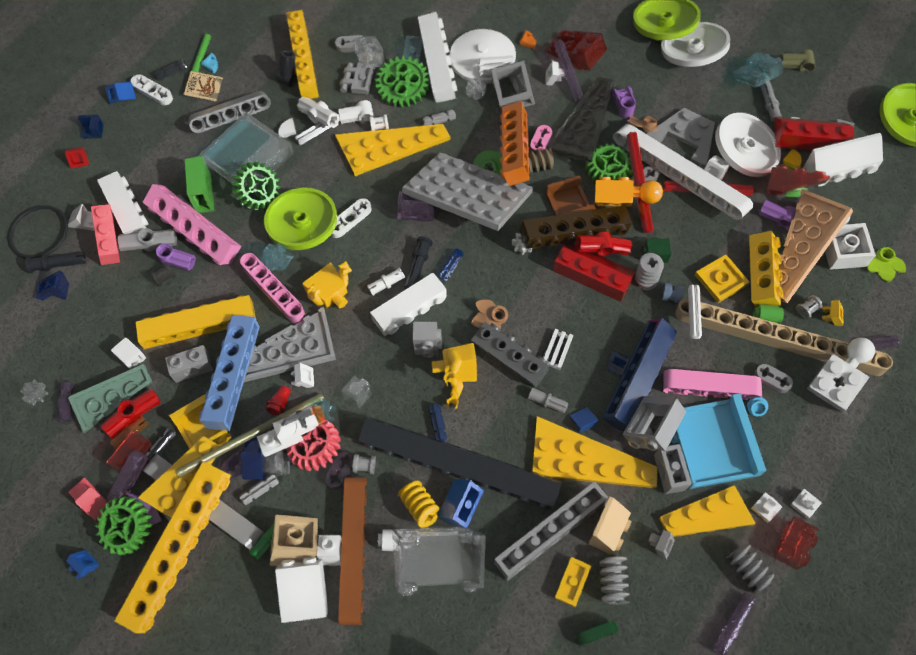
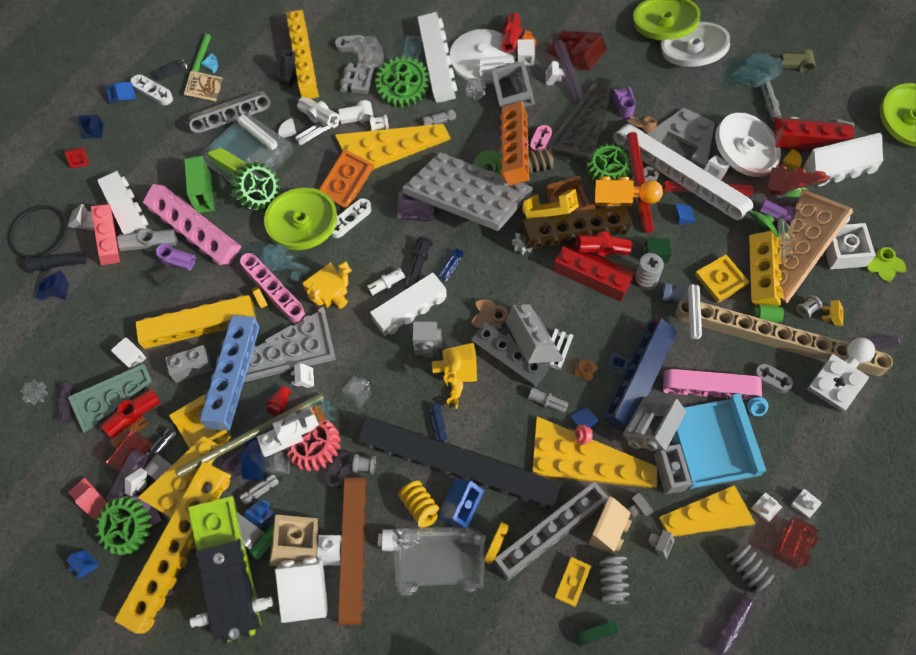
(135, 482): none -> white plate
(224, 572): none -> piece
(225, 160): none -> lime slope
(257, 132): none -> white axle
(259, 297): none -> yellow tile
(259, 514): none -> blue tile
(298, 271): none -> clear light blue tile
(346, 178): none -> orange tile
(496, 543): none -> yellow tile
(511, 32): none -> red piece
(526, 51): none -> white brick
(532, 335): none -> light grey slope
(567, 203): none -> yellow panel
(583, 434): none -> coral plate
(585, 364): none -> clear orange plate
(640, 506): none -> light grey tile
(683, 214): none -> blue slope
(764, 220): none -> bright green dish
(785, 241): none -> clear slope

